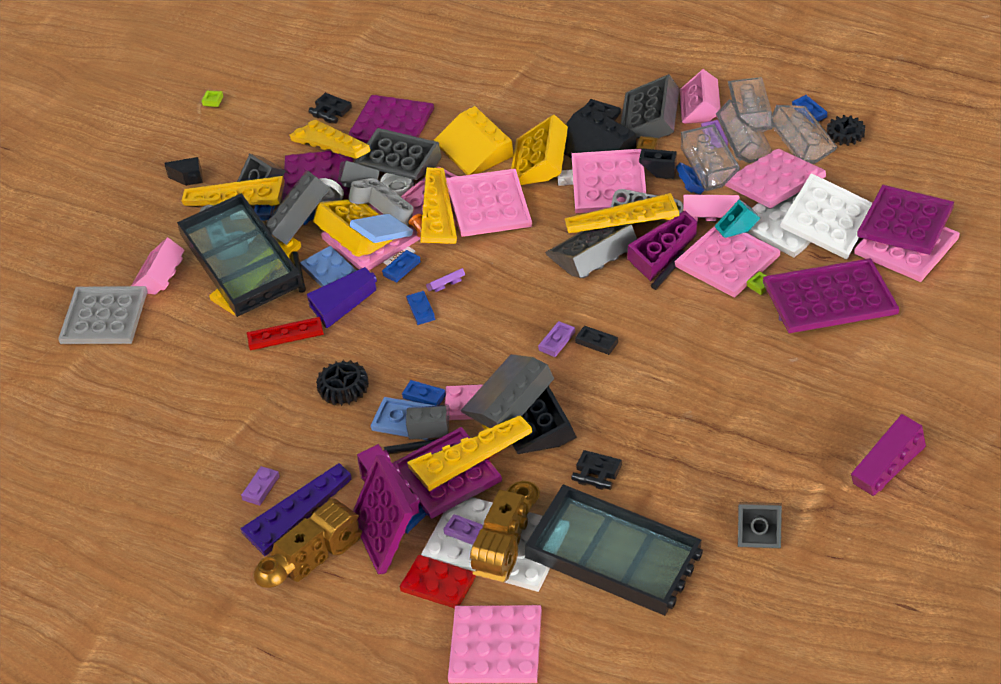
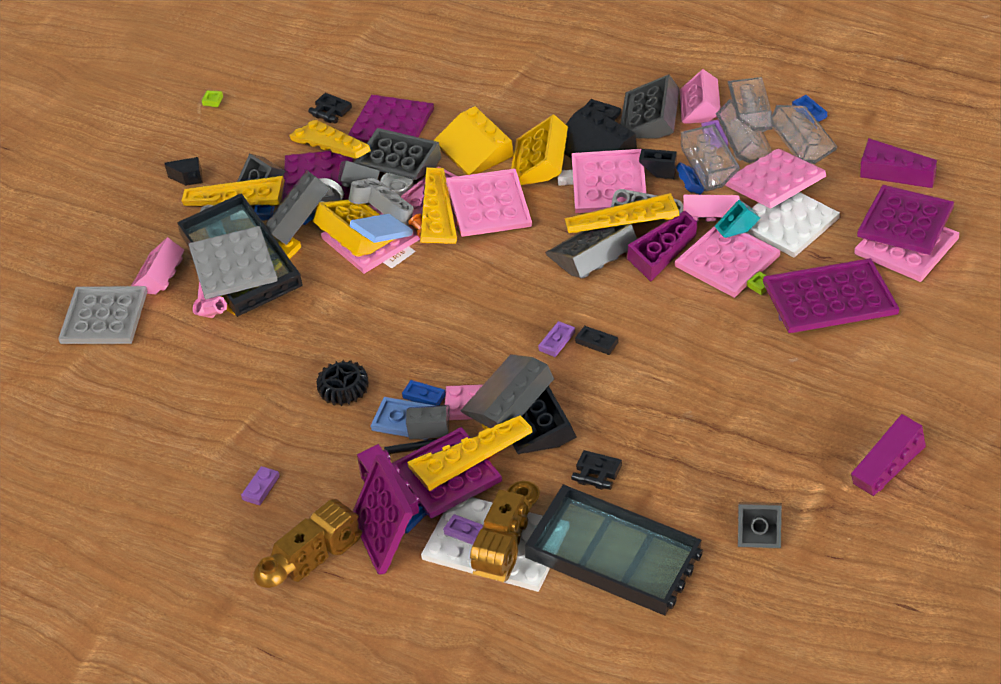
(208, 307): none -> bright pink piece
(232, 262): none -> light grey plate
(284, 333): red plate -> none
(289, 512): dark purple wing -> none
(296, 261): black bar -> none
(326, 266): medium blue plate -> none
(341, 296): dark purple slope -> none
(401, 266): blue plate -> none
(420, 307): blue plate -> none
(437, 581): red plate -> none
(453, 278): medium lavender plate -> none
(495, 644): bright pink plate -> none
(647, 143): pearl gold plate -> none
(666, 272): black bar -> none
(827, 216): white plate -> none
(846, 130): black gear -> none
(897, 165): none -> magenta wedge

